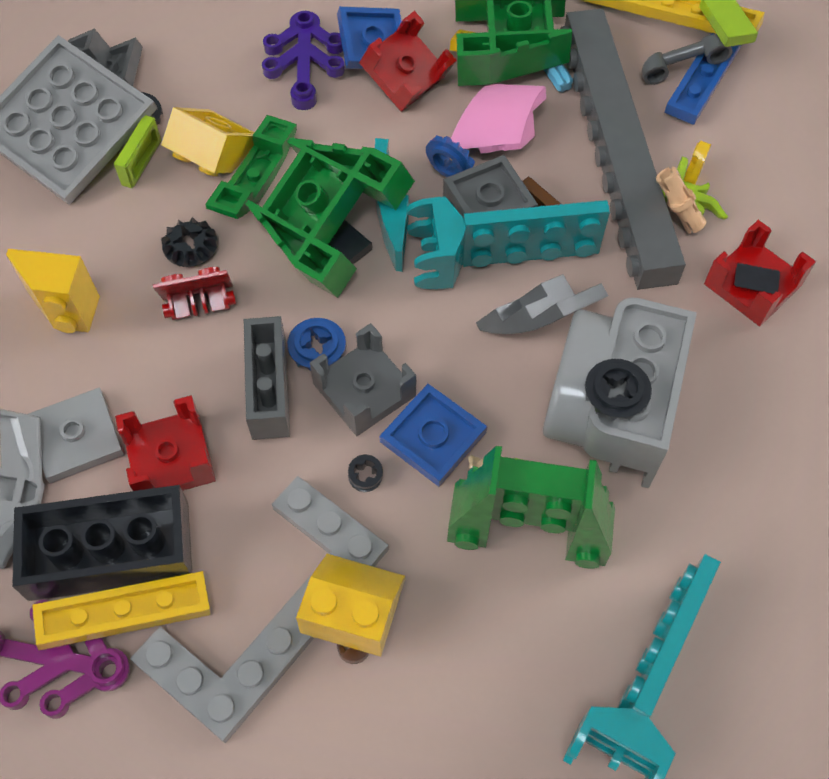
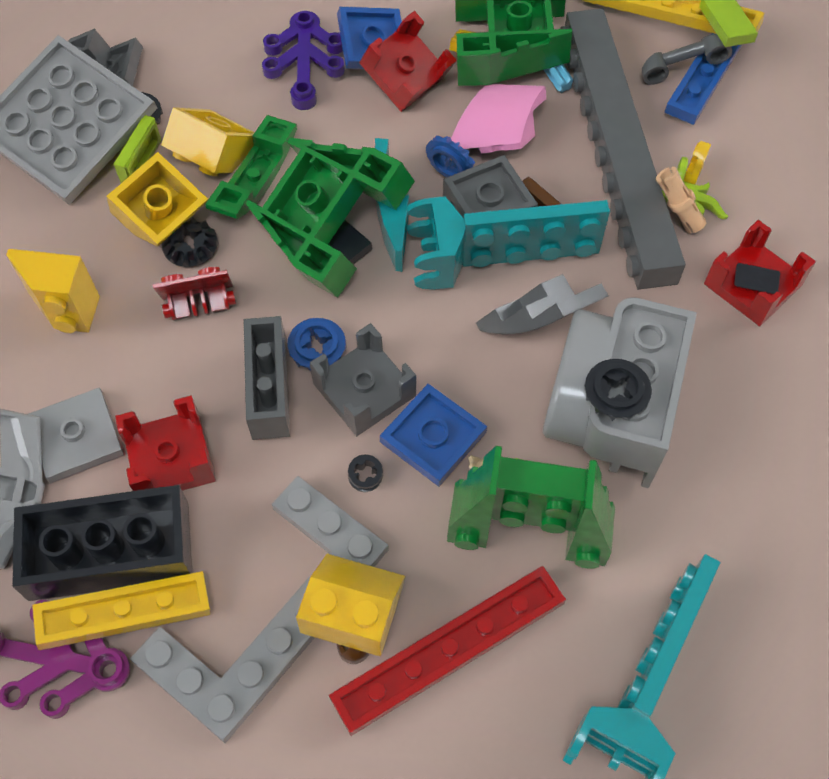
(155, 200): none -> yellow slope
(446, 650): none -> red plate

